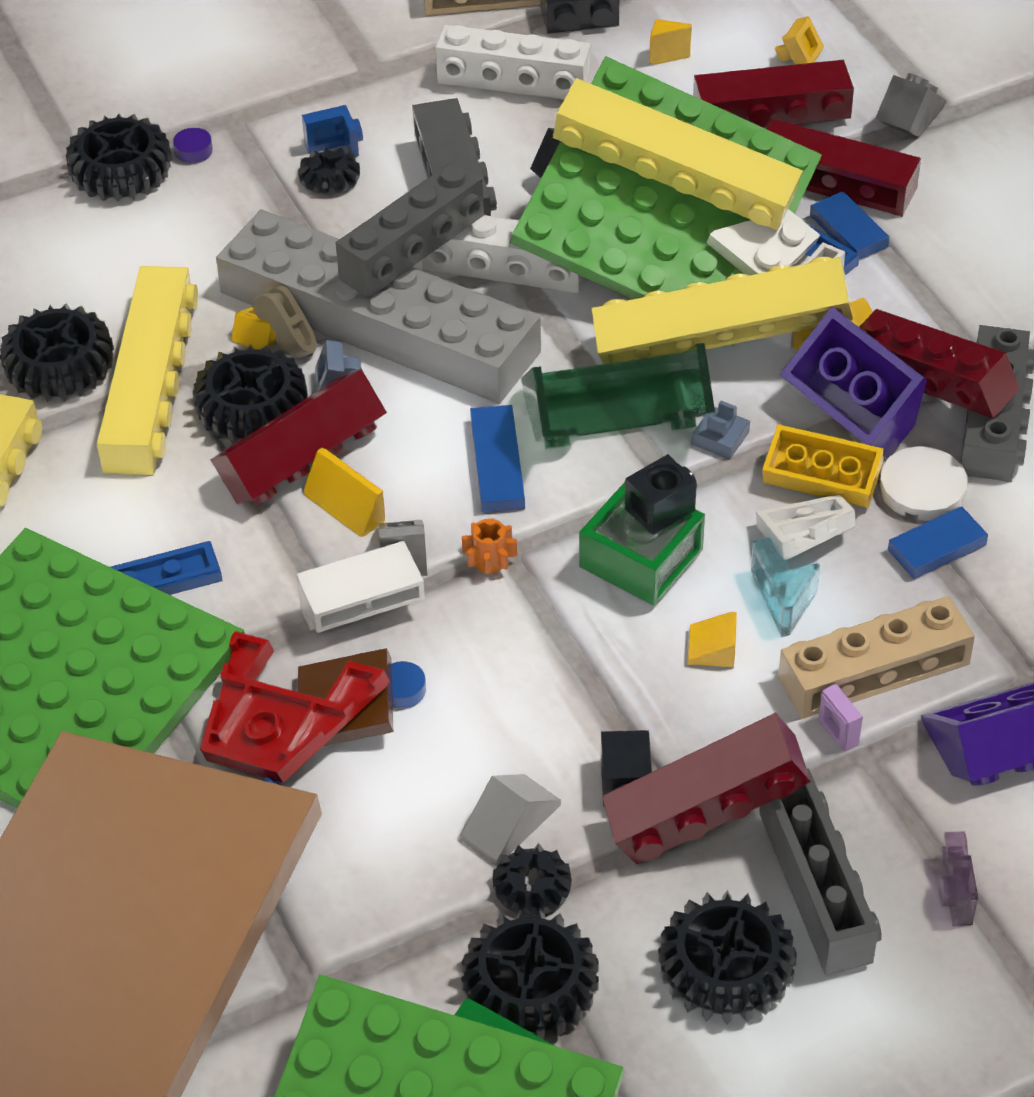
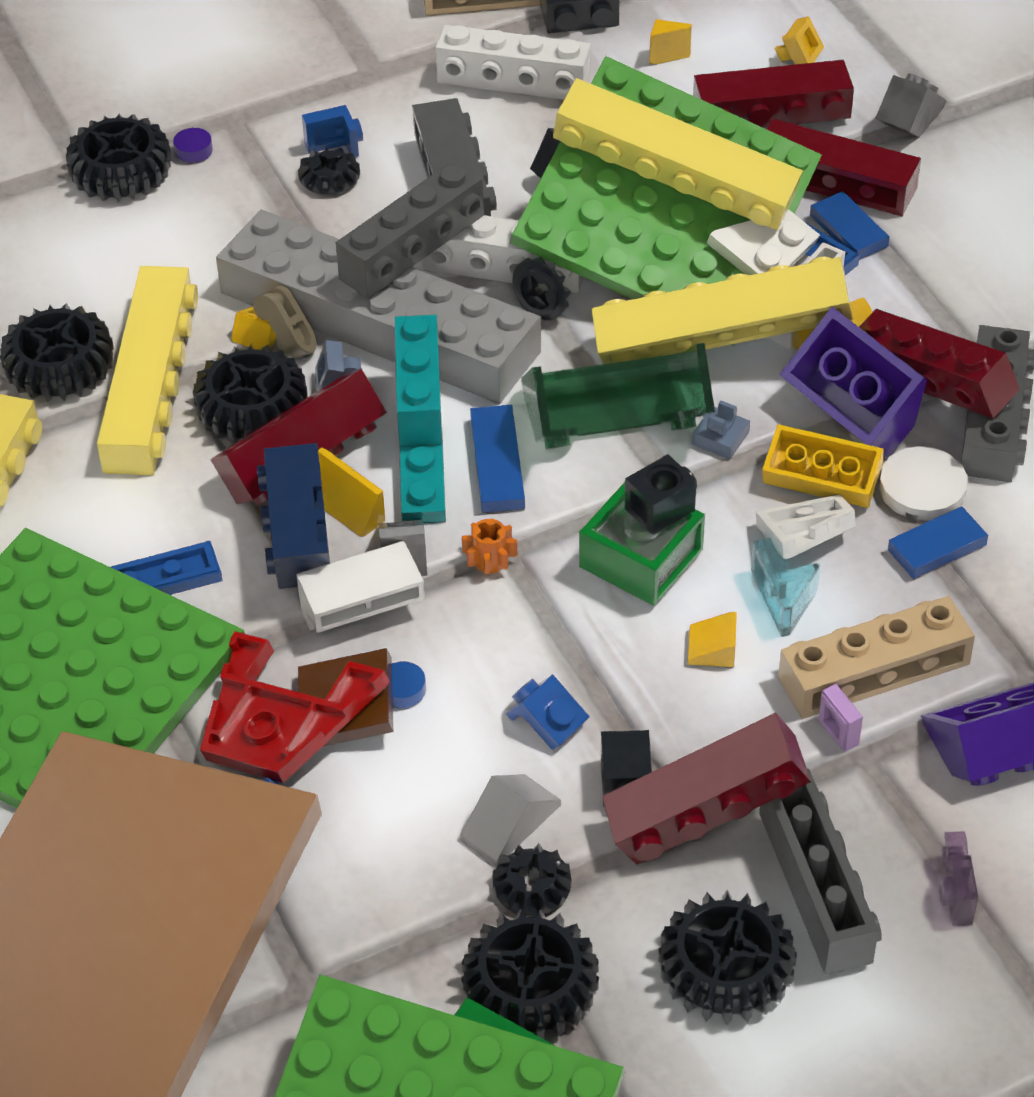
(294, 512): none -> dark blue wedge
(419, 419): none -> teal bracket
(545, 303): none -> black gear
(548, 710): none -> blue bracket

